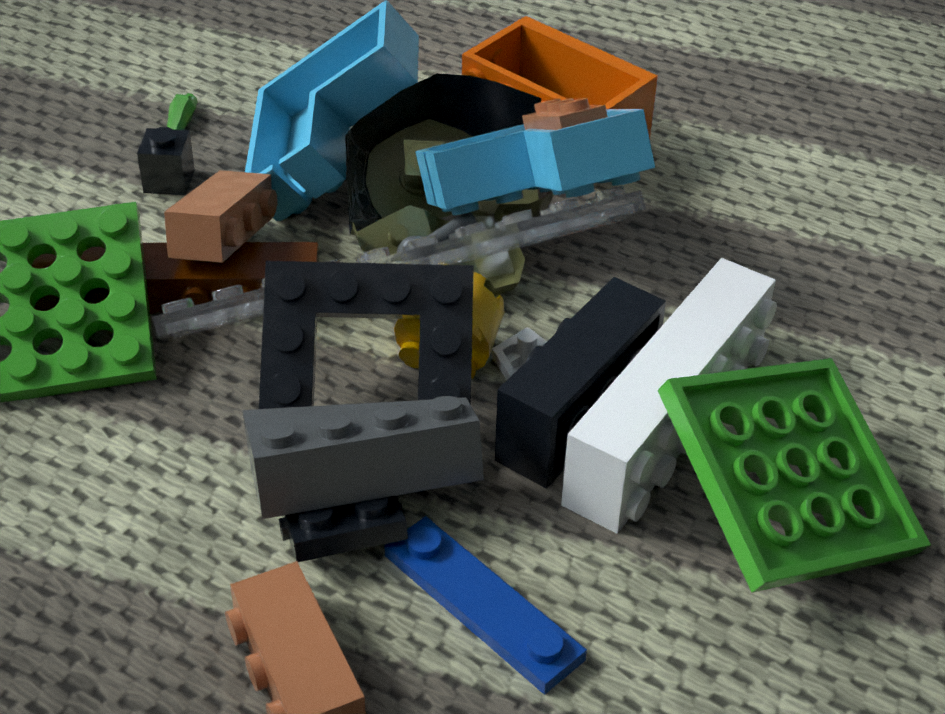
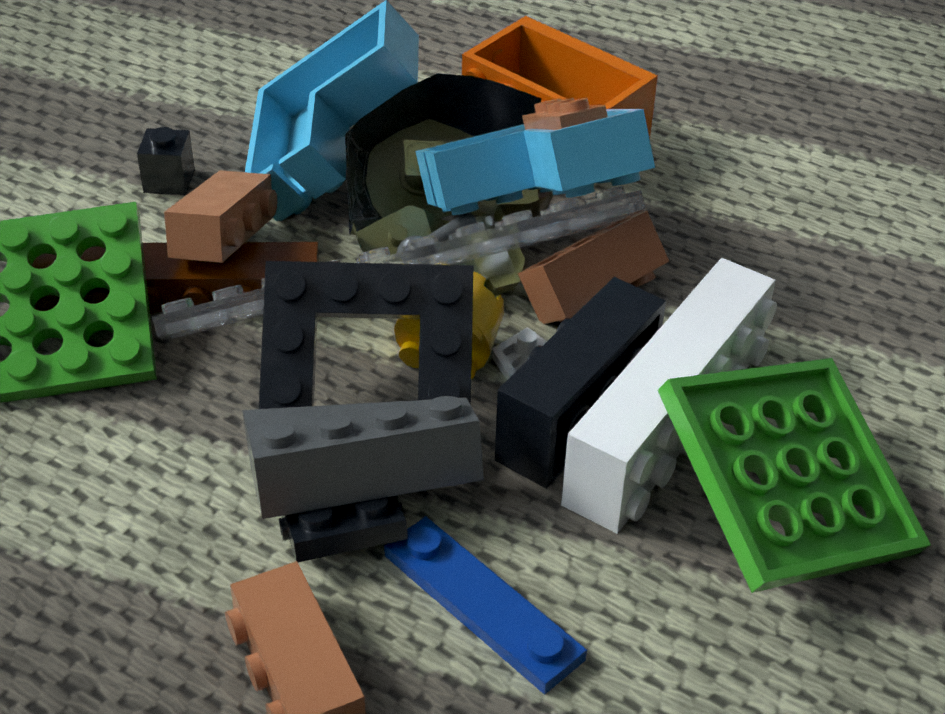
(181, 111): bright green bar -> none
(577, 273): none -> nougat brick

